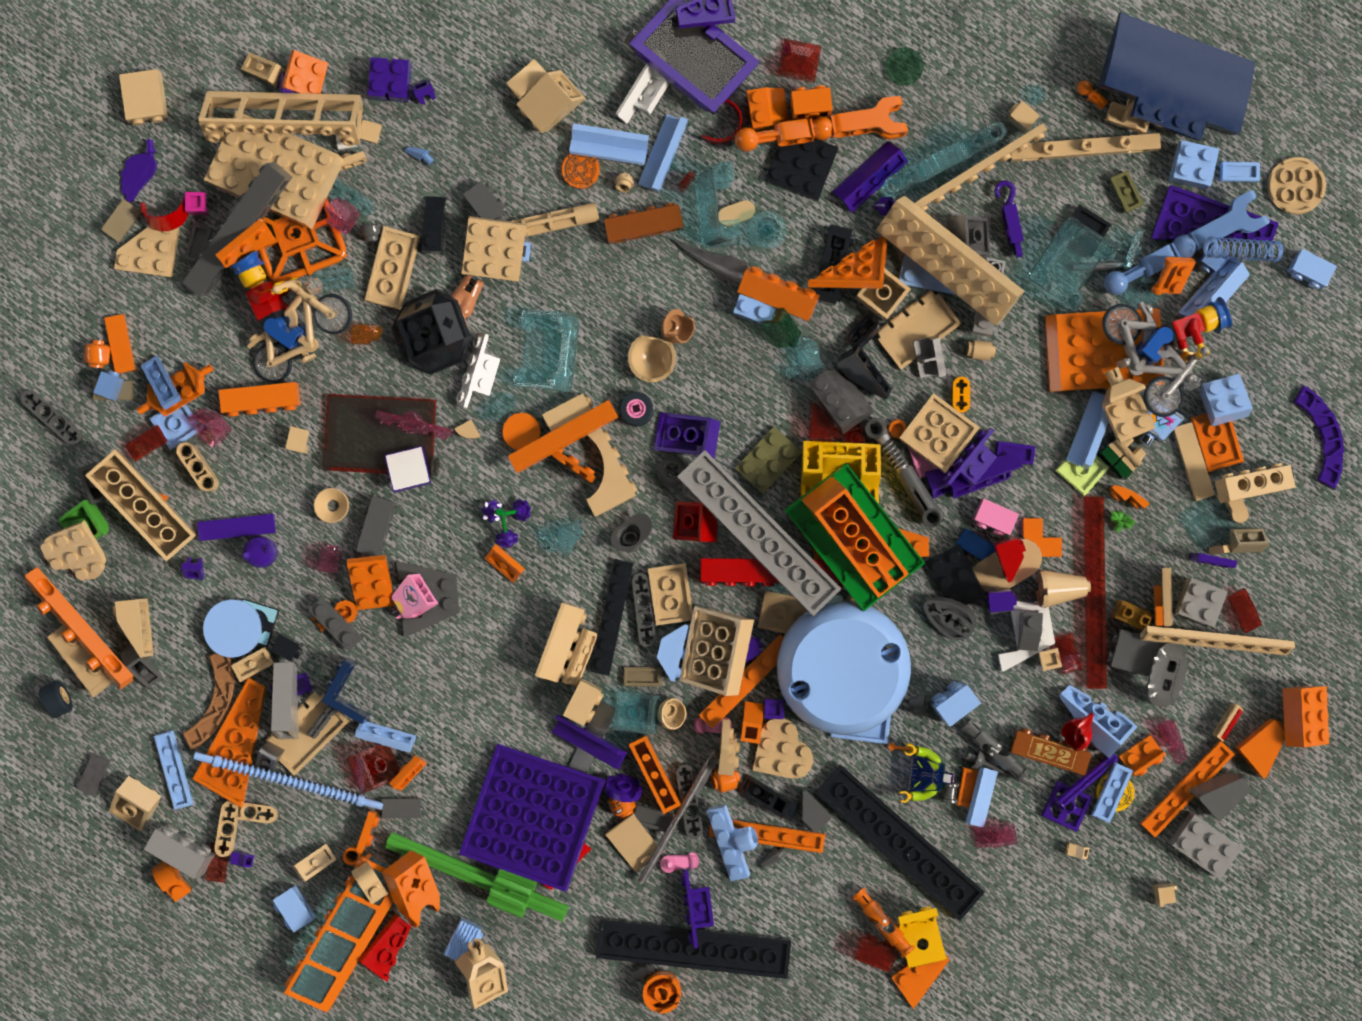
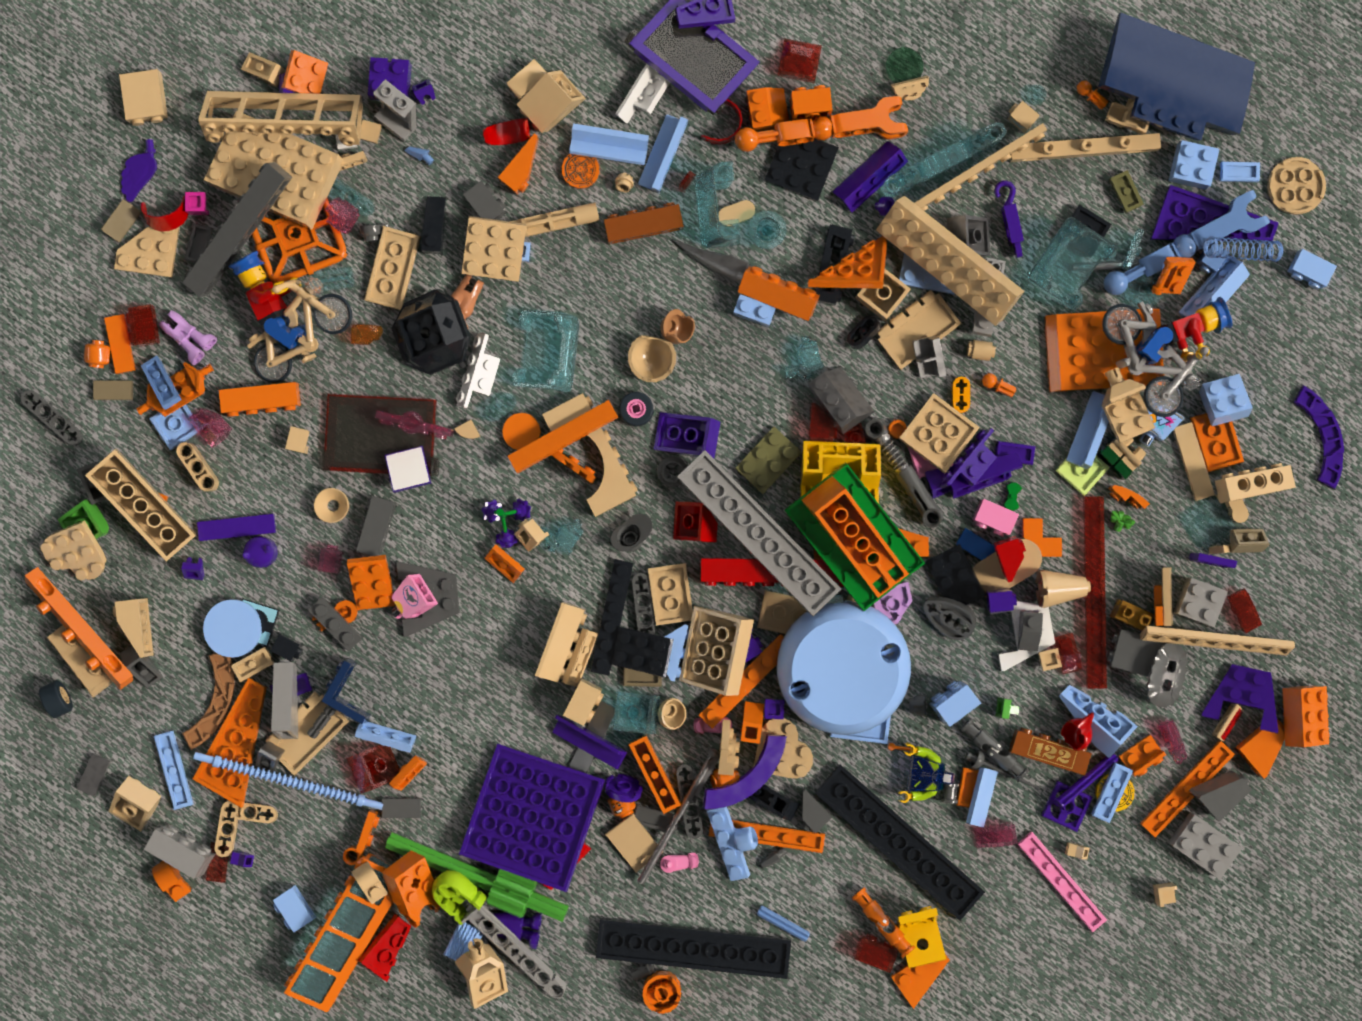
(109, 385): medium blue brick -> none
(143, 325): none -> clear red brick
(146, 443): clear red slope -> none
(183, 333): none -> lavender piece
(250, 240): orange wing -> none
(314, 863): tan plate -> none
(396, 111): none -> light grey panel
(452, 889): none -> piece
(507, 132): none -> red piece
(515, 925): none -> dark purple piece
(519, 169): none -> orange slope
(530, 534): none -> tan brick
(642, 651): none -> black plate
(699, 908): dark purple bracket -> none
(752, 780): none -> dark purple tile
(782, 329): clear green panel -> none
(783, 923): none -> medium blue axle
(861, 370): black slope -> none
(895, 602): none -> lavender plate
(911, 88): none -> tan tile
(990, 380): none -> orange axle
(1005, 708): none -> bright green tile
(1013, 489): none -> green piece
(1061, 881): none -> bright pink tile
(1246, 688): none -> dark purple wing

